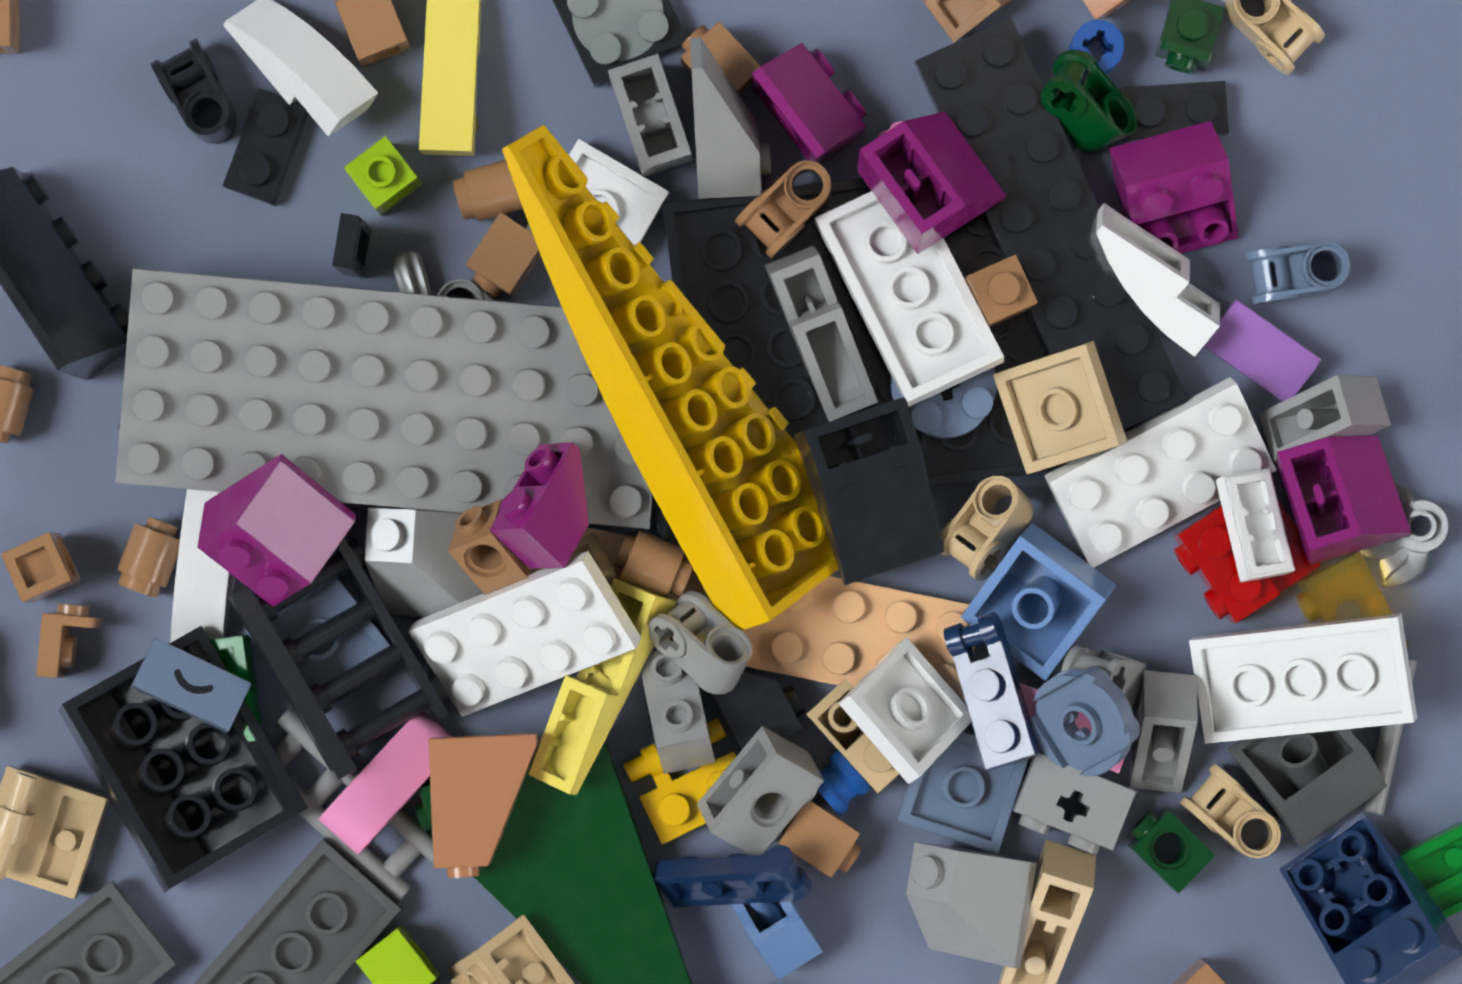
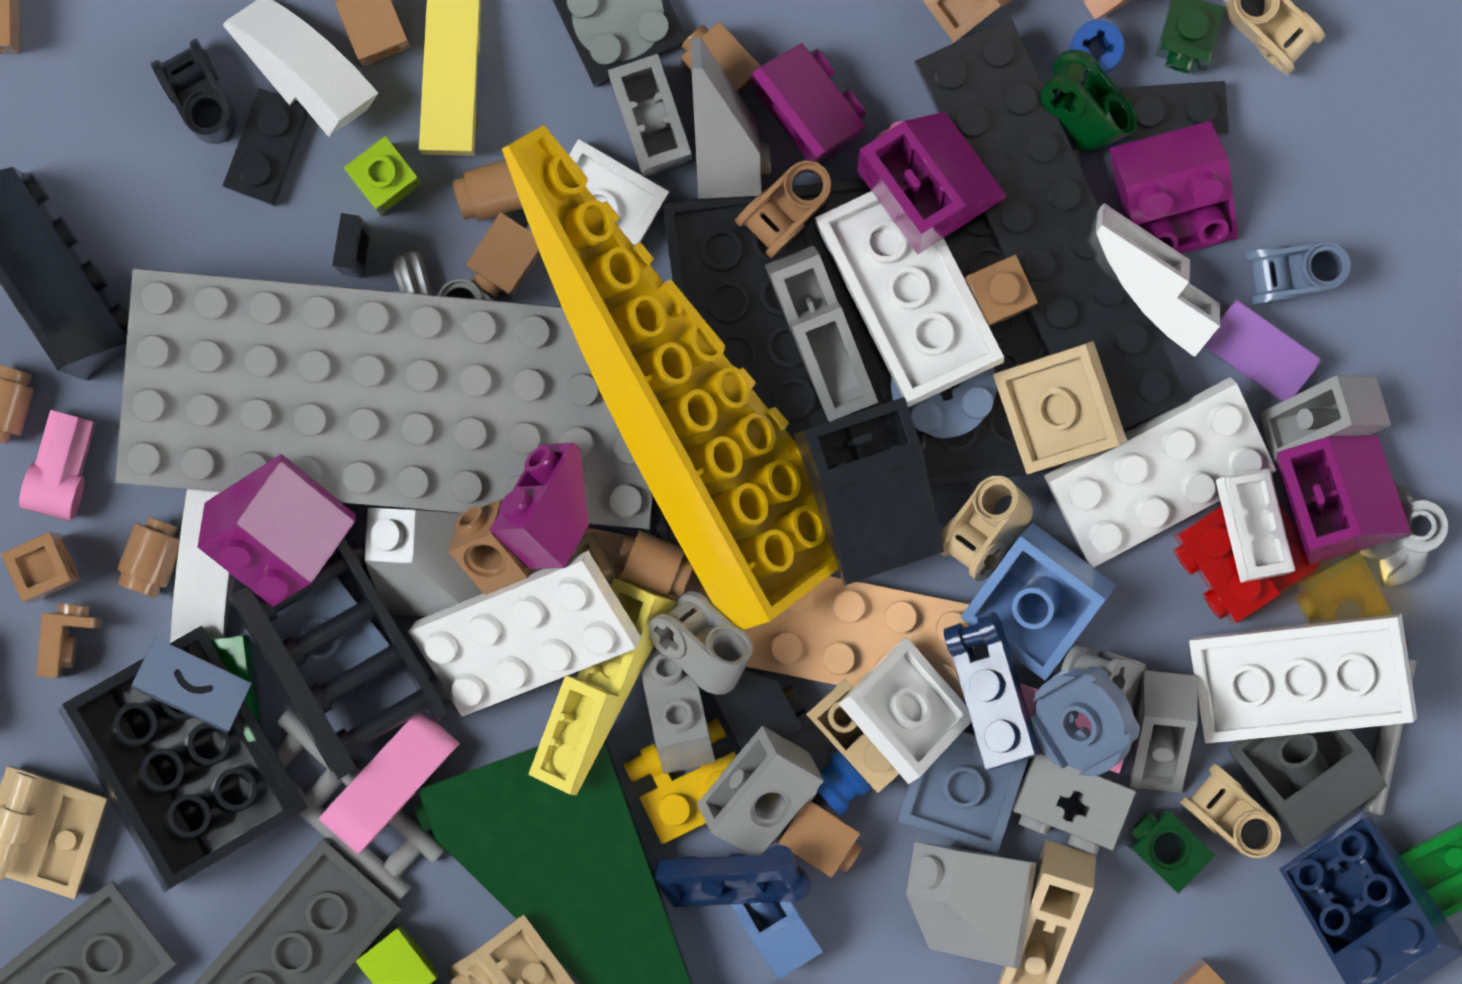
(56, 480): none -> bright pink piece
(473, 795): nougat slope -> none

